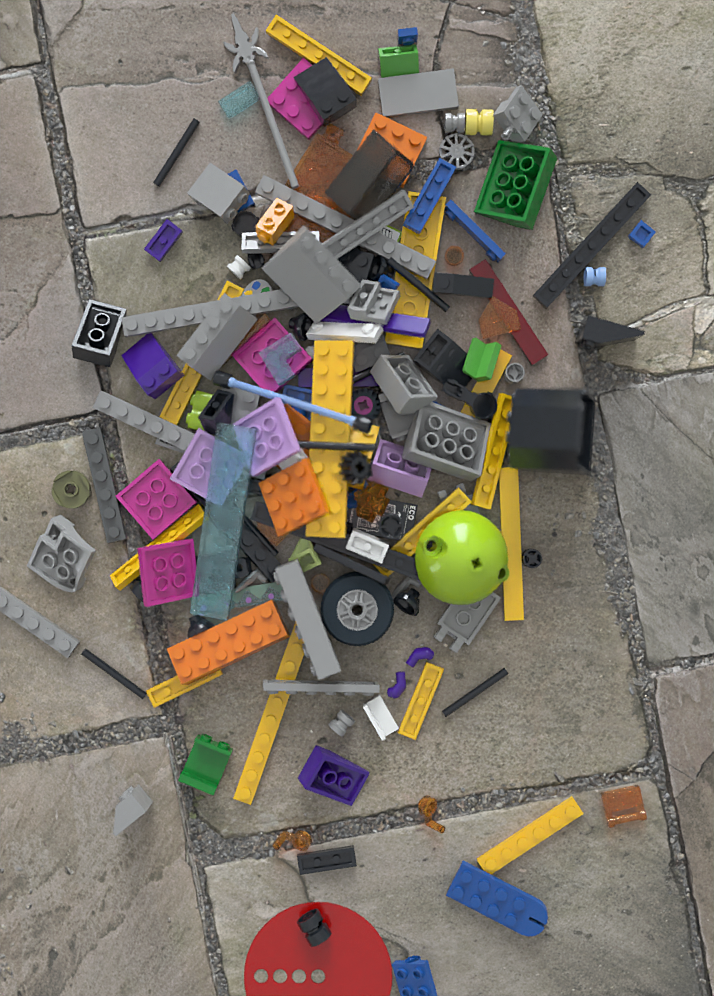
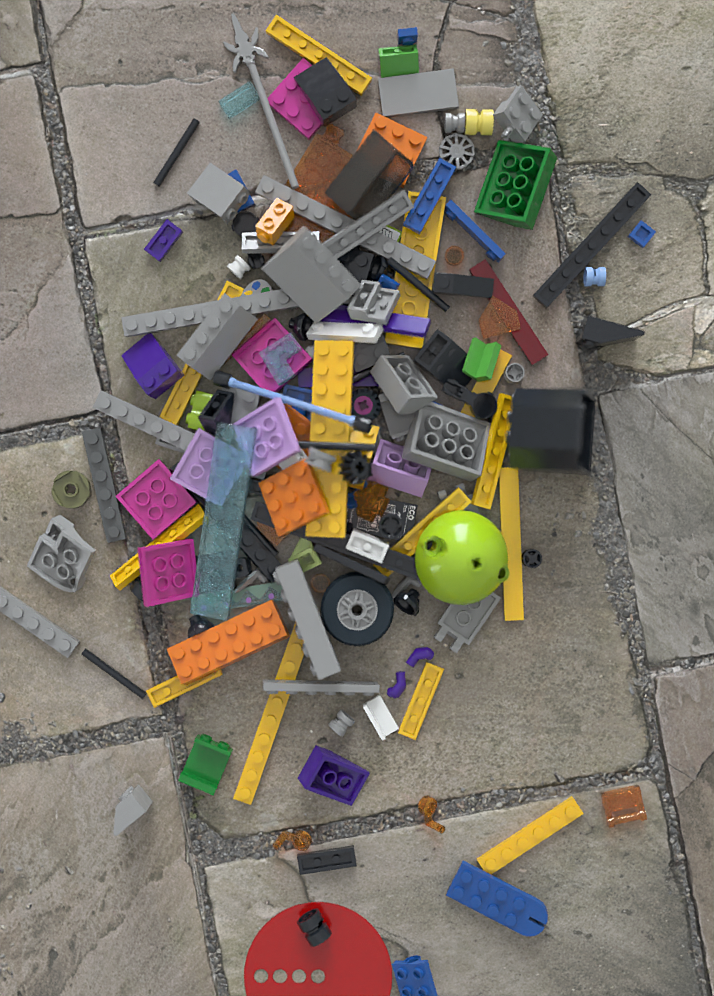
(98, 333): black slope -> none
(320, 459): none -> light grey wheel
(475, 692): black bar -> none

